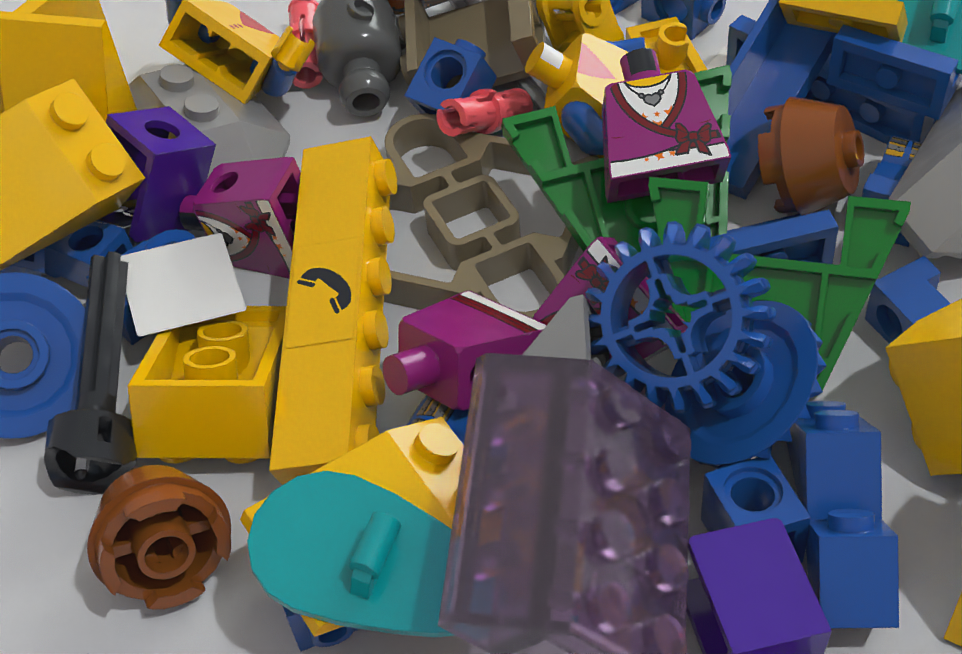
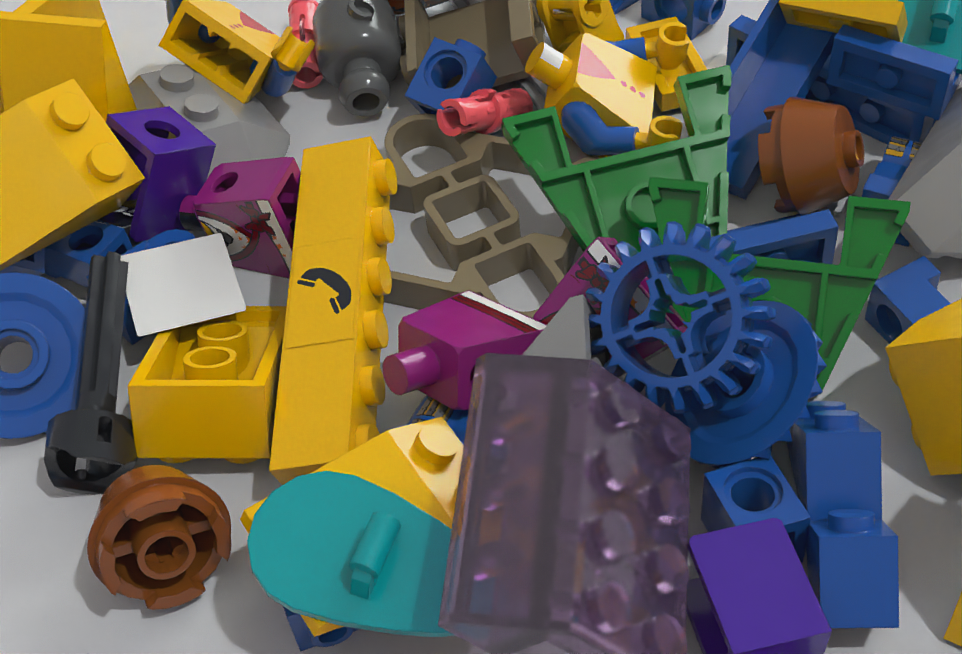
(658, 129): torso -> none

